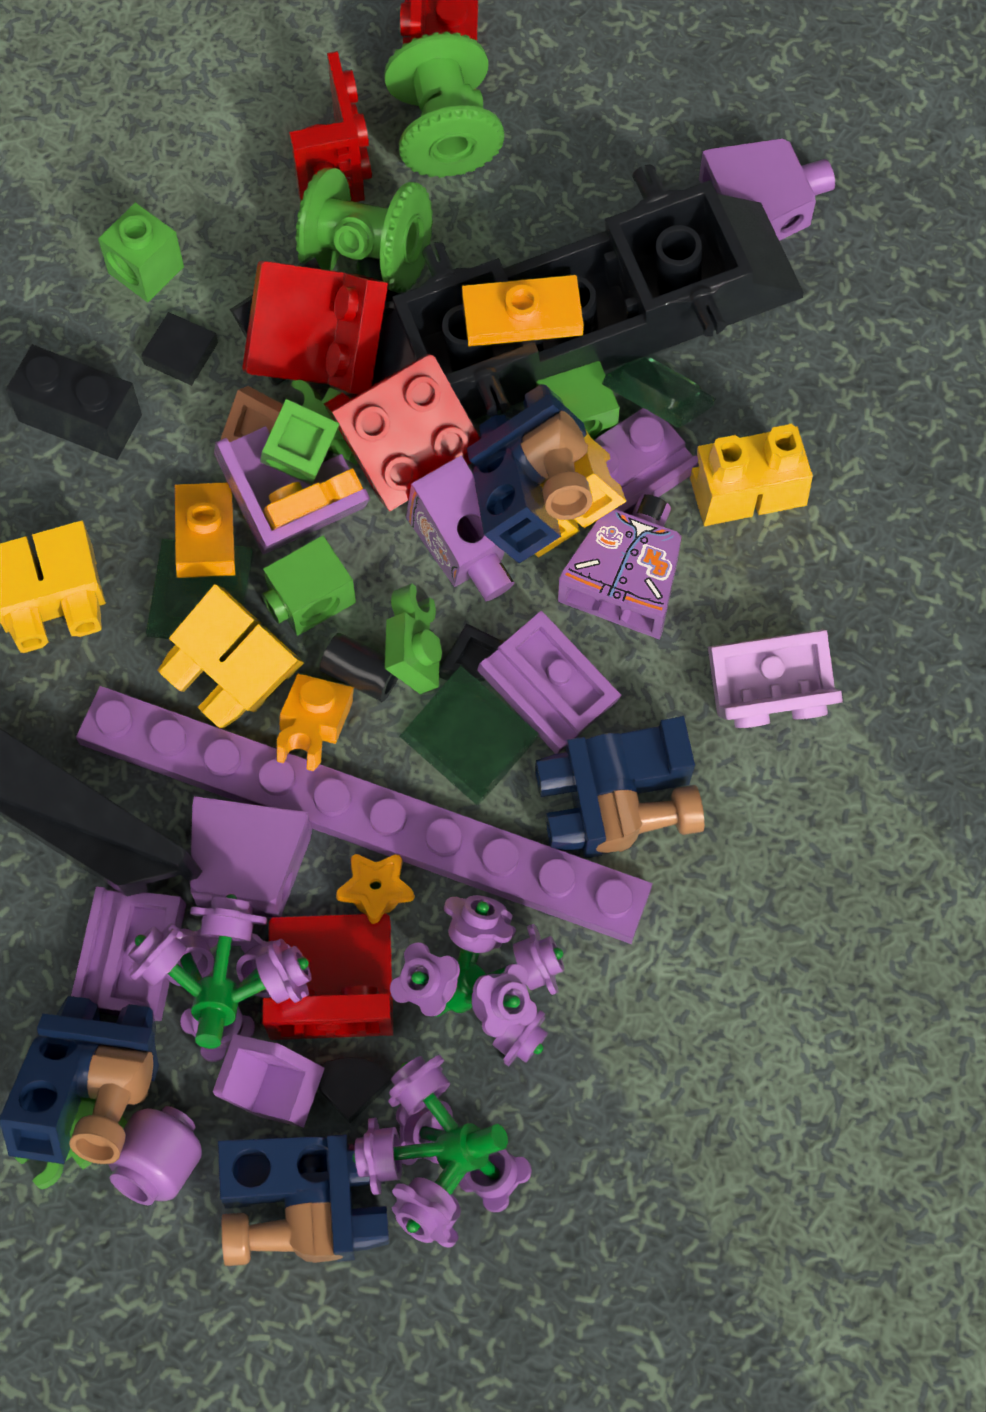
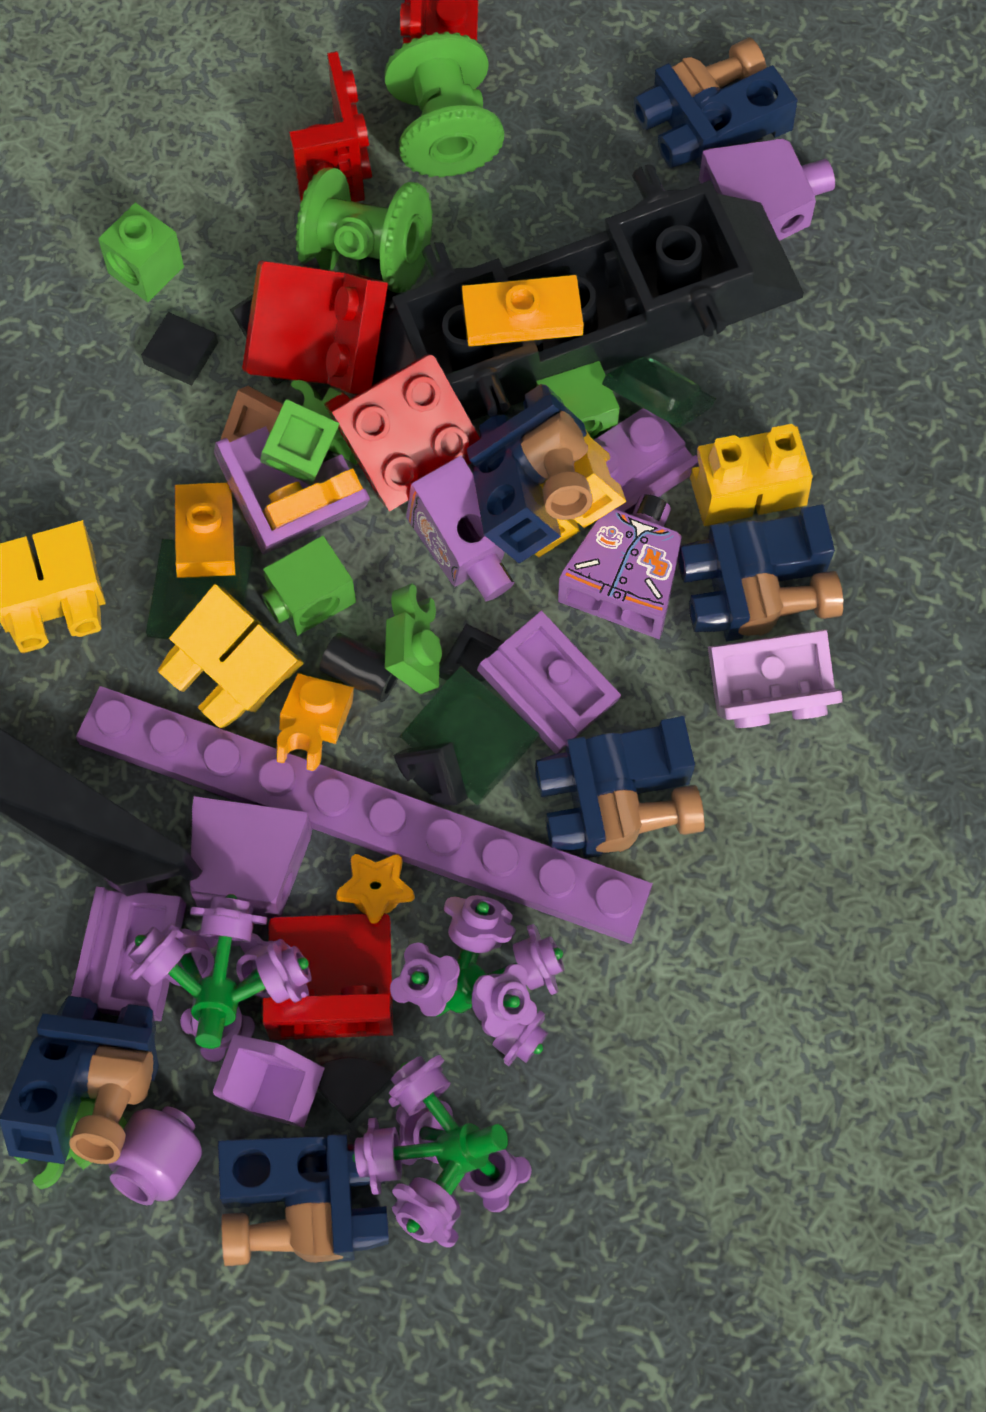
(74, 401): black brick -> none
(435, 771): none -> black tile
(711, 116): none -> dark blue hips
(746, 572): none -> dark blue hips

